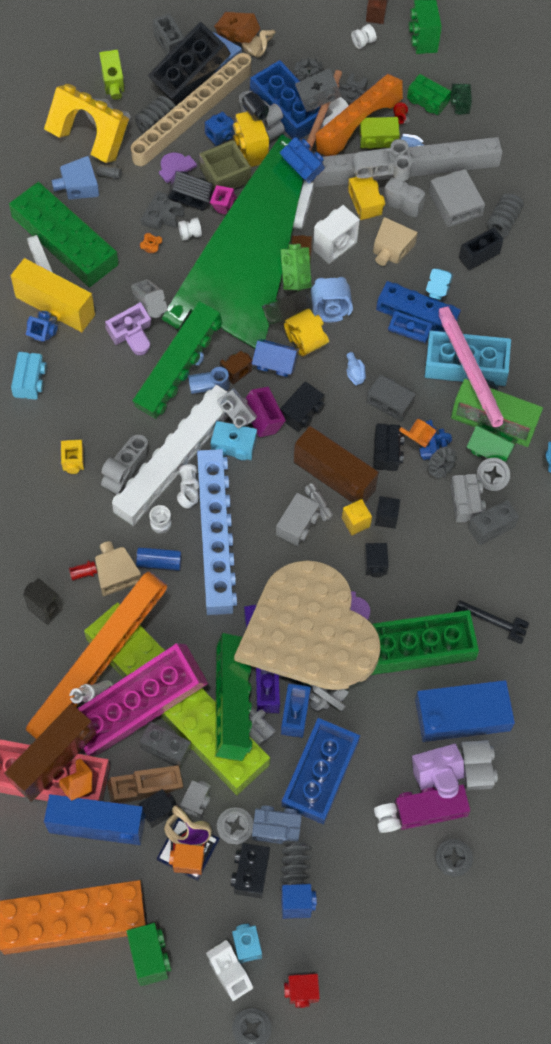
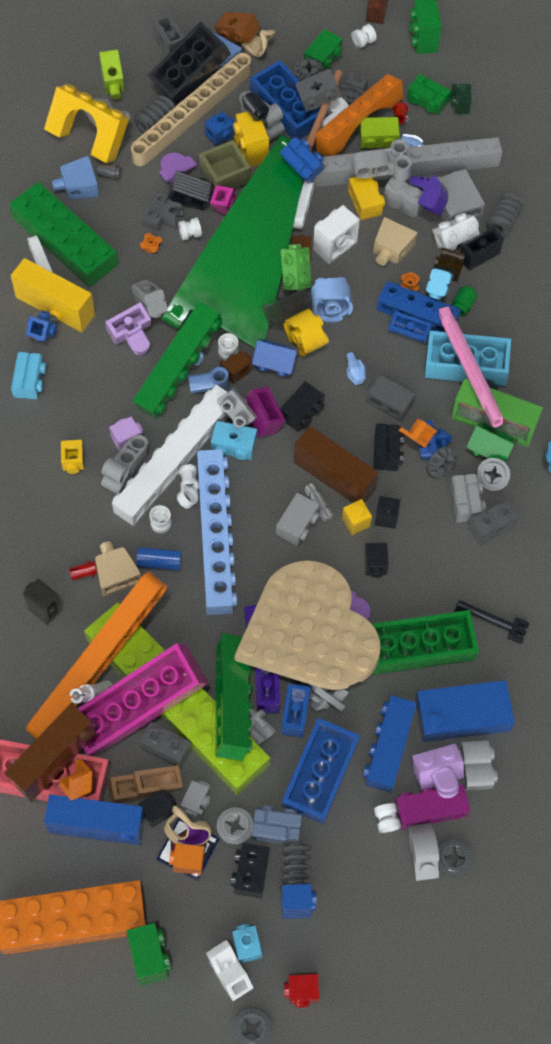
(124, 430): none -> lavender brick
(227, 345): none -> white wheel
(325, 49): none -> green brick
(390, 744): none -> blue brick
(412, 278): none -> orange plate
(424, 851): none -> light grey brick
(434, 194): none -> dark purple brick
(450, 261): none -> dark brown brick
(459, 230): none -> white brick
(465, 299): none -> green brick

